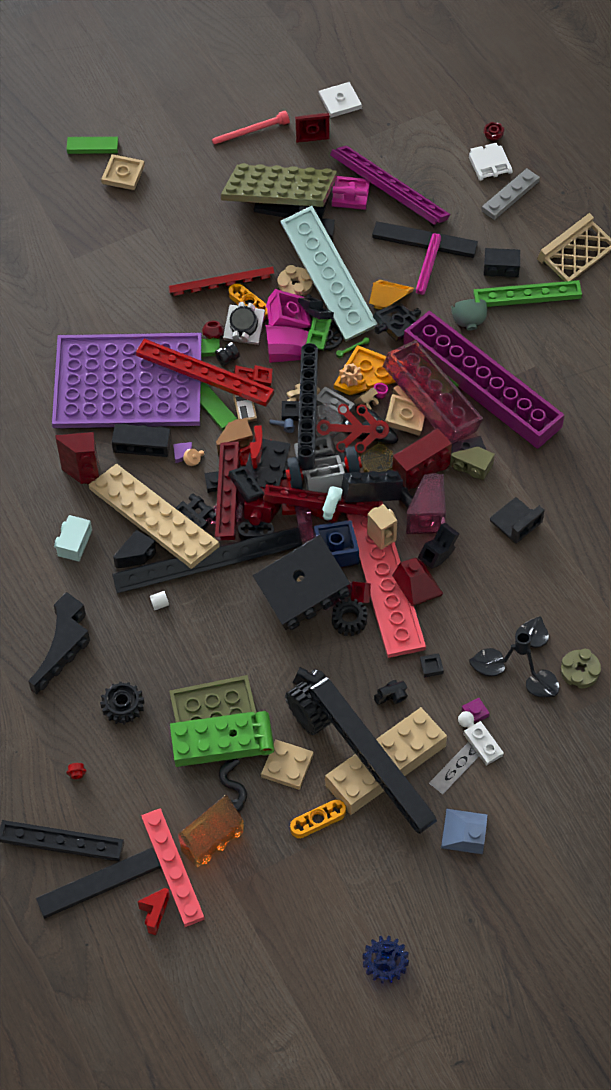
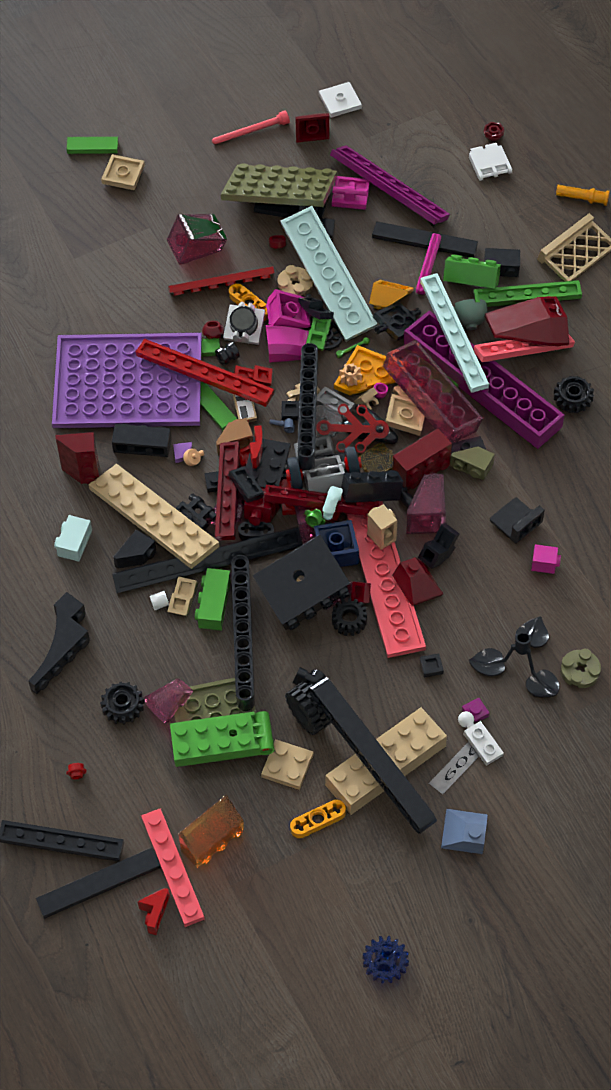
(167, 699): none -> clear pink slope
(182, 596): none -> tan slope
(196, 237): none -> clear pink slope
(213, 599): none -> bright green brick
(224, 770): black animal -> none
(242, 622): none -> black beam
(277, 241): none -> dark red tile
(314, 518): none -> bright green plate
(393, 690): black plate -> none
(454, 333): none -> light aqua plate
(472, 271): none -> bright green brick
(510, 194): light grey plate -> none
(512, 348): none -> coral plate
(531, 321): none -> dark red wedge
(545, 559): none -> dark pink brick
(582, 393): none -> black gear
(590, 195): none -> light orange pin

